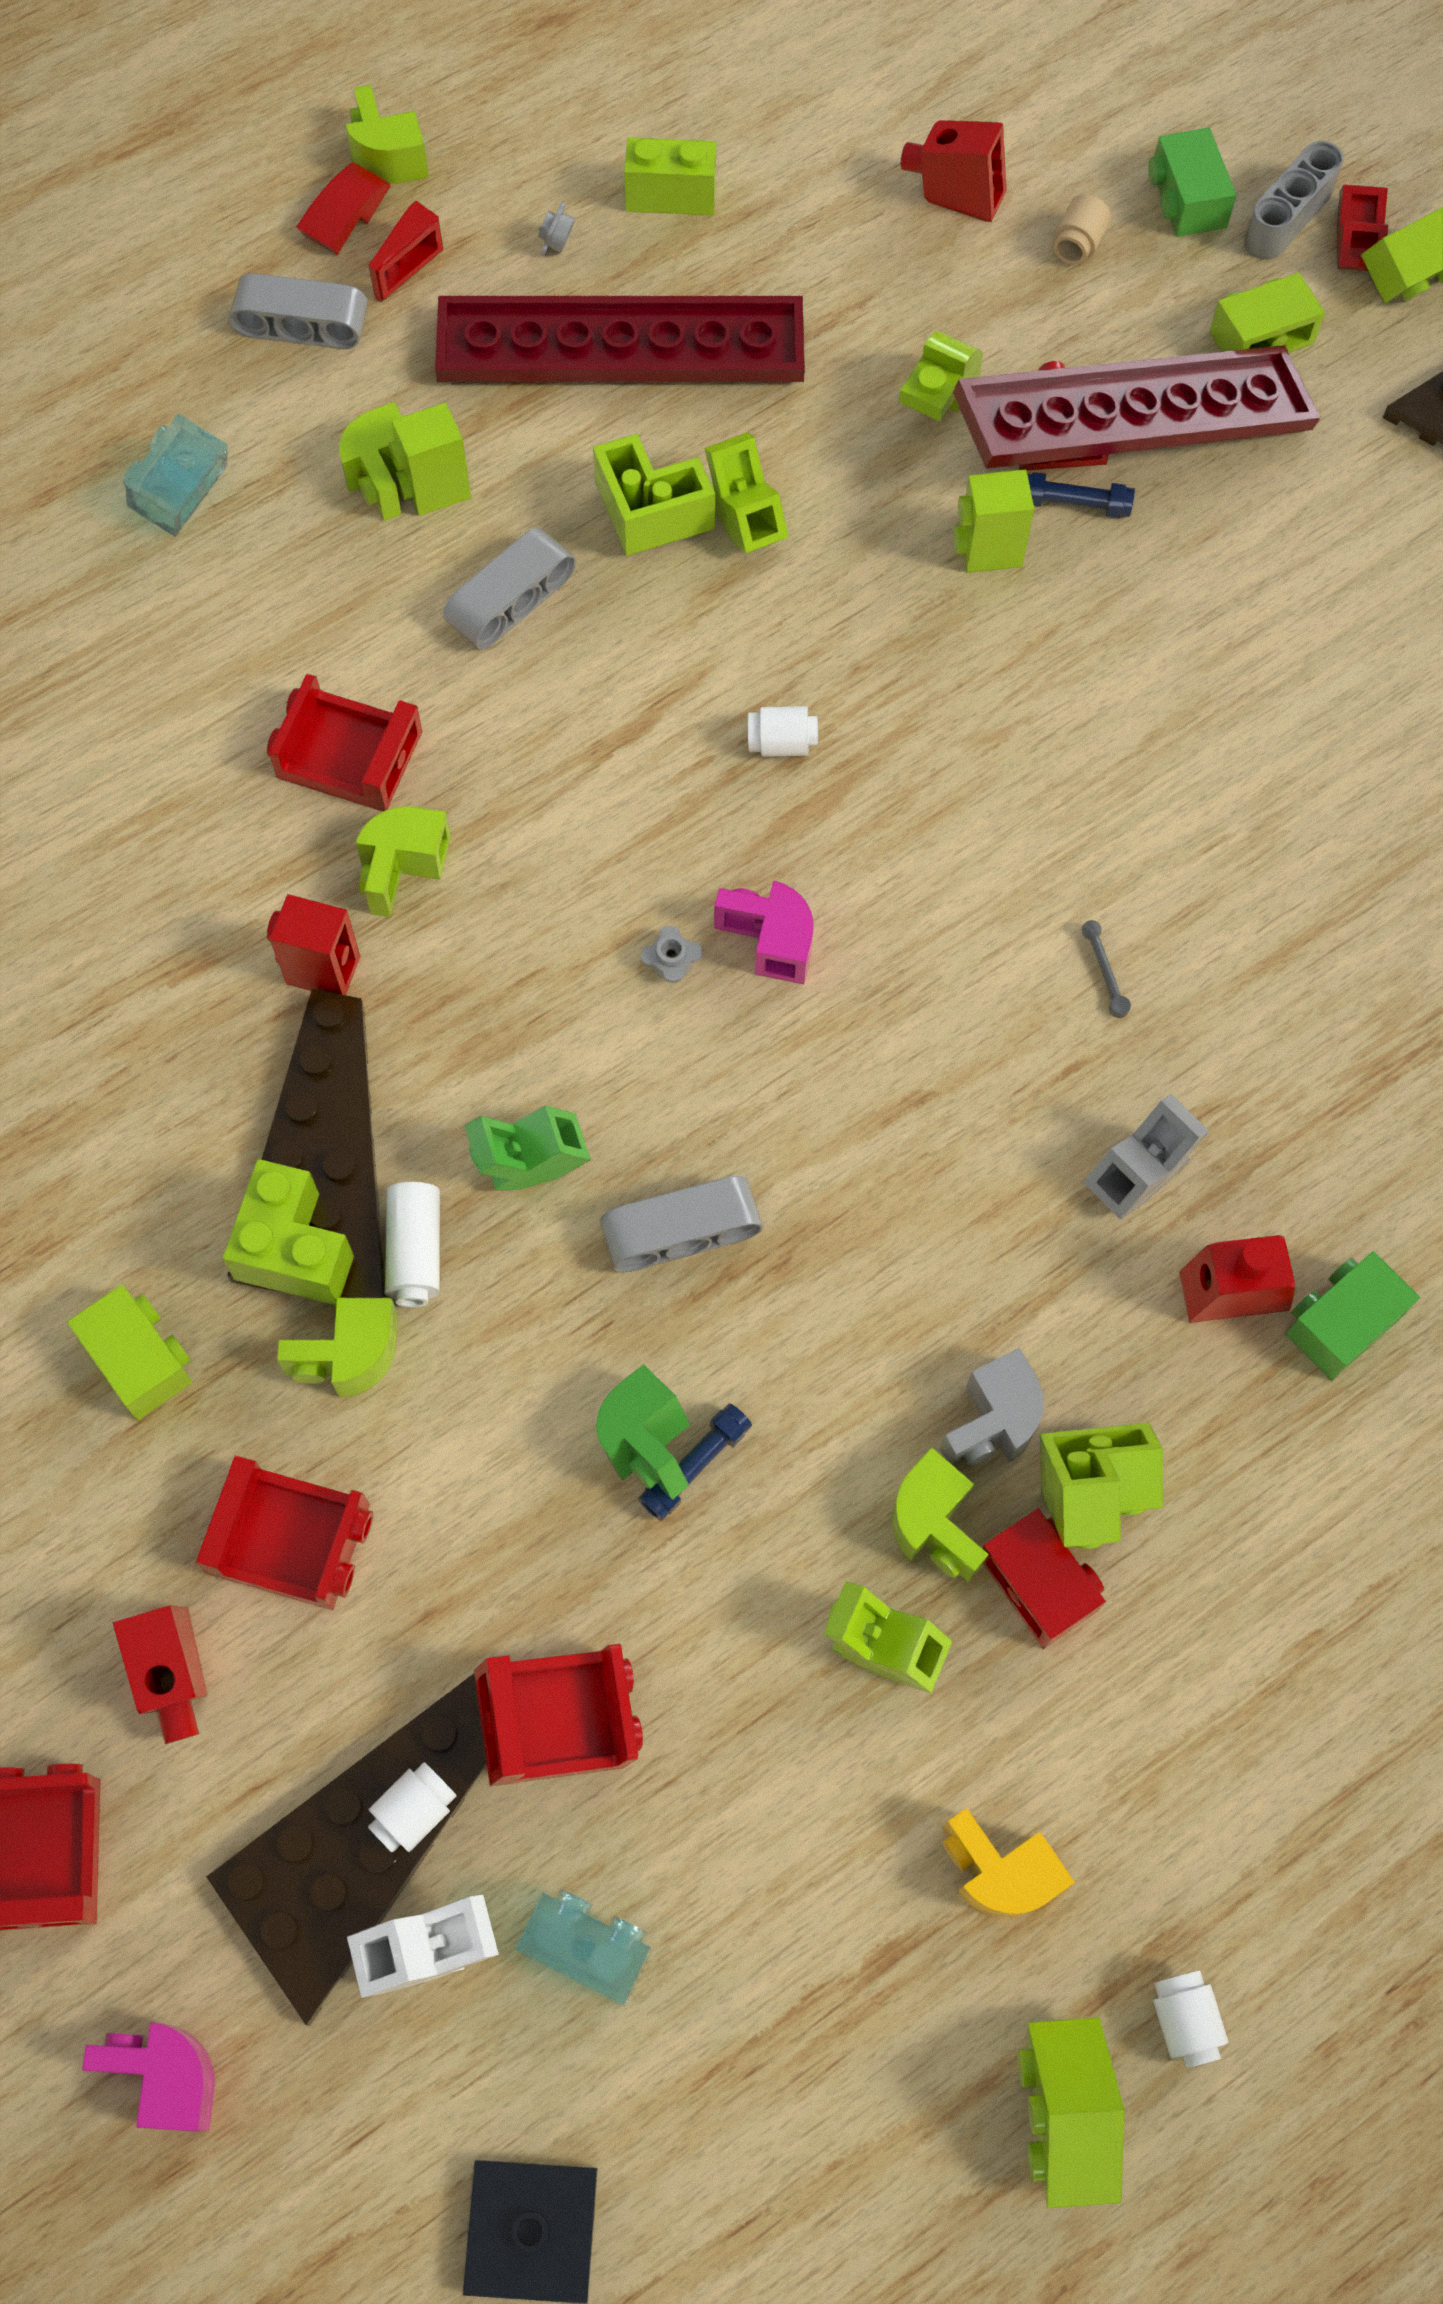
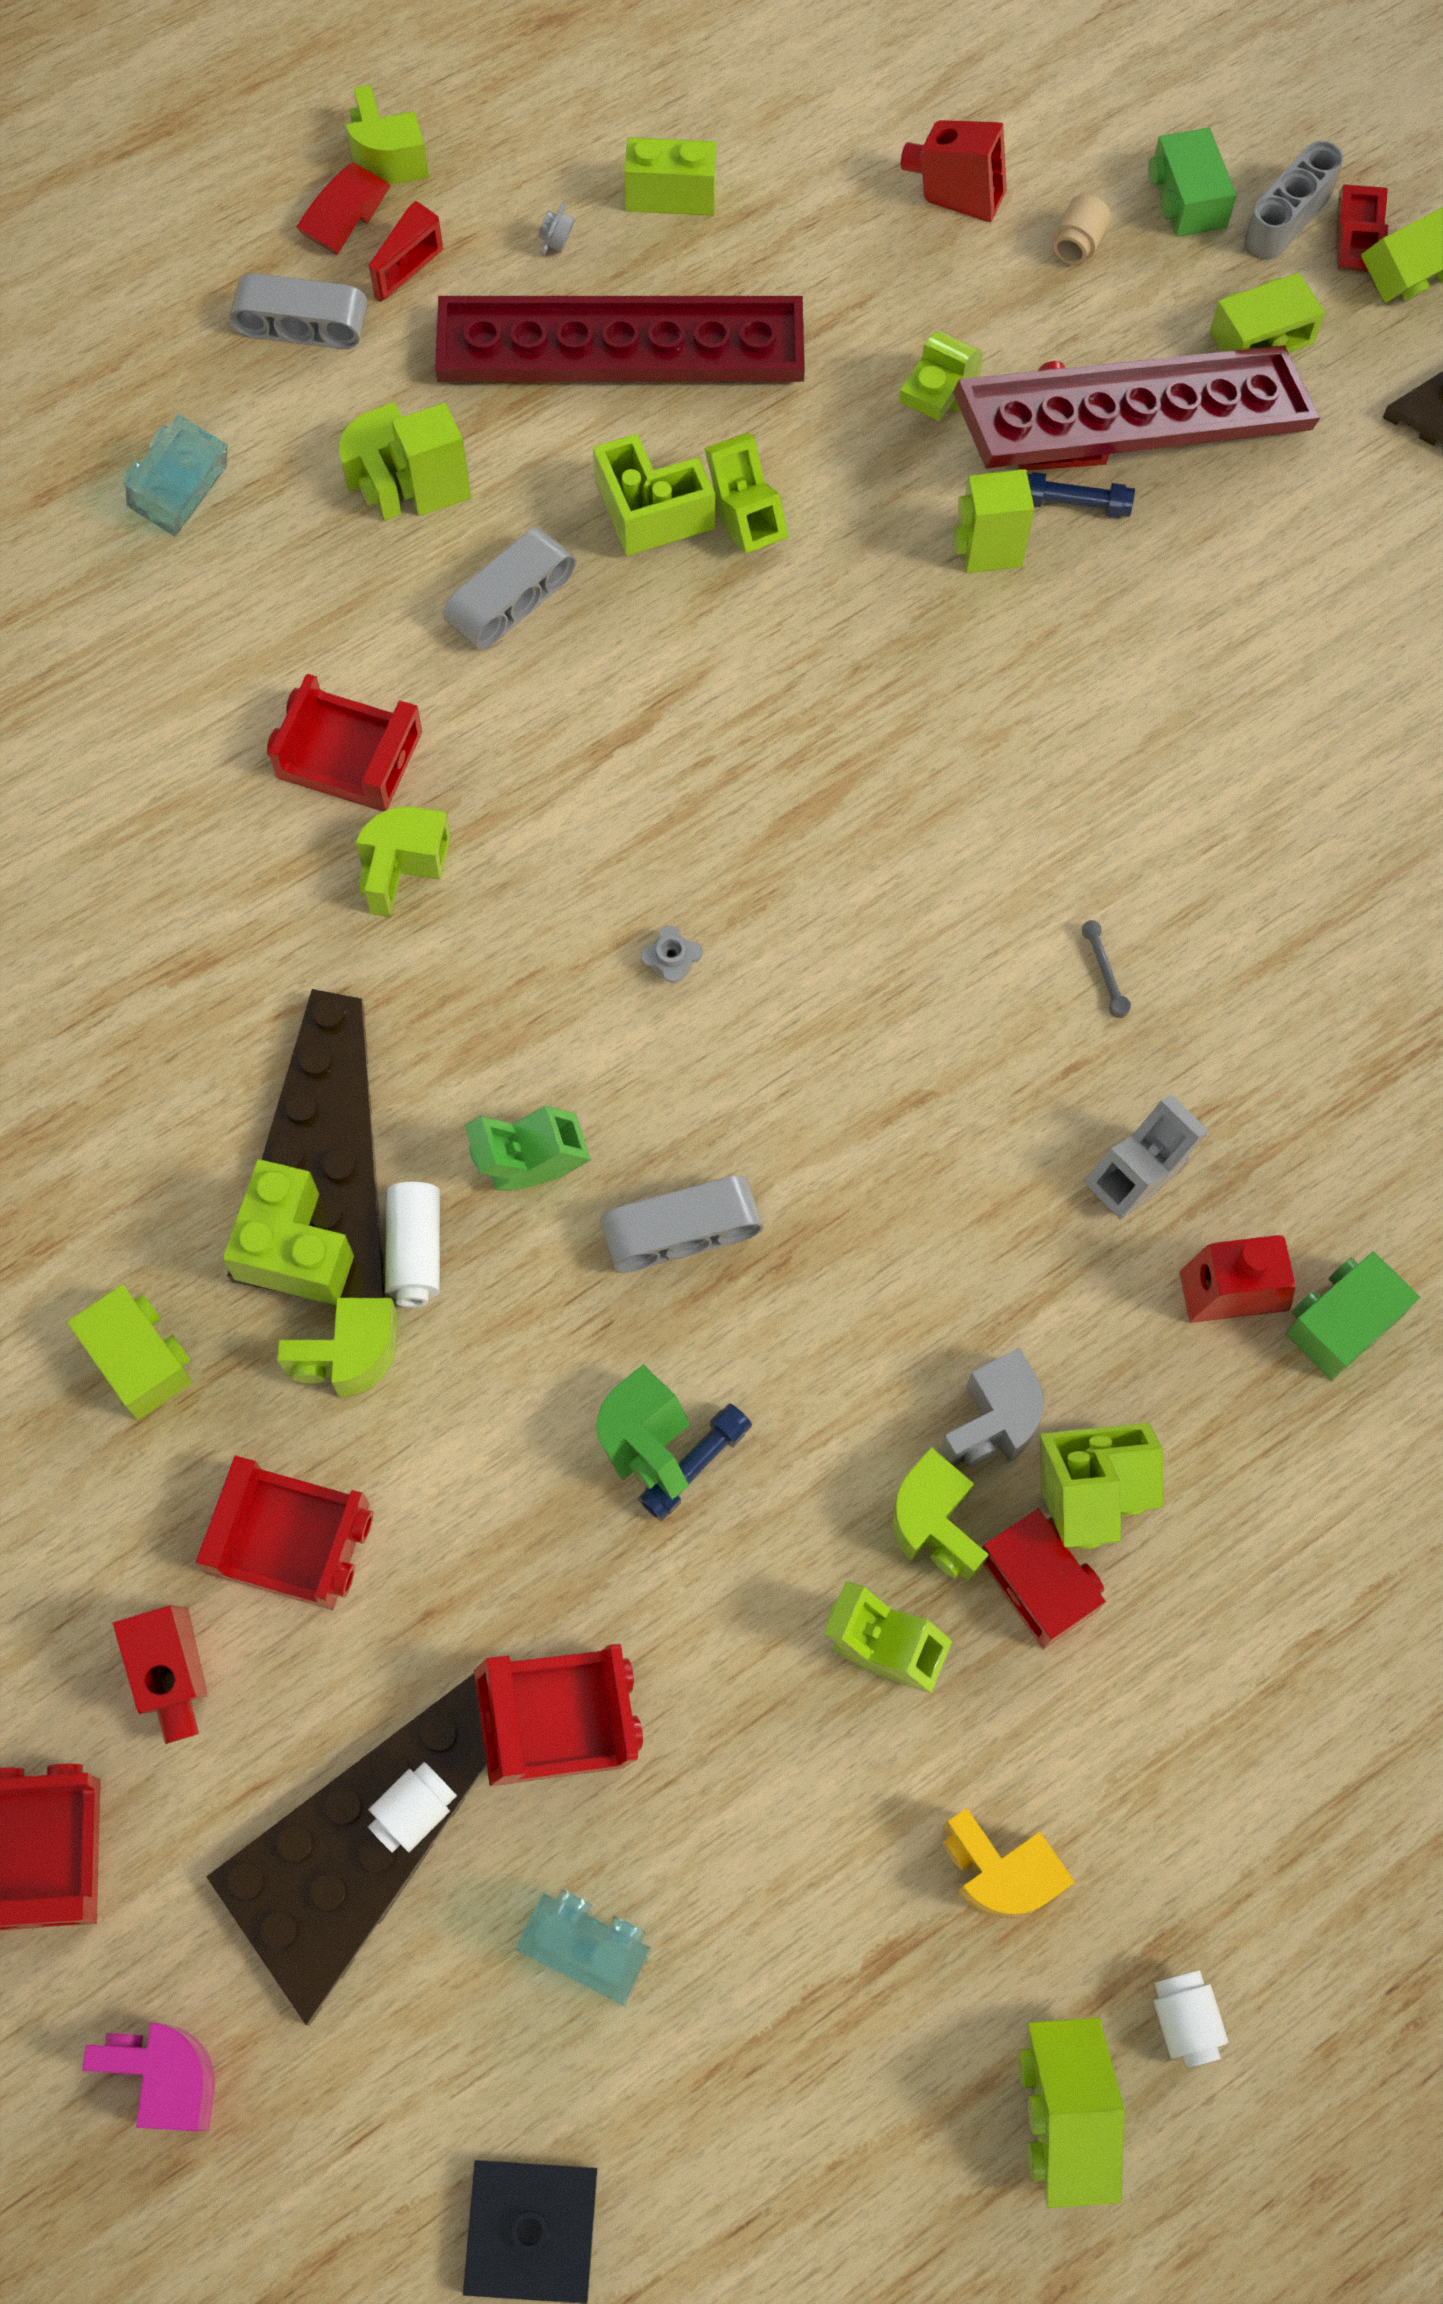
(314, 945): red brick -> none
(422, 1946): white brick -> none
(779, 922): dark pink brick -> none
(782, 731): white brick -> none

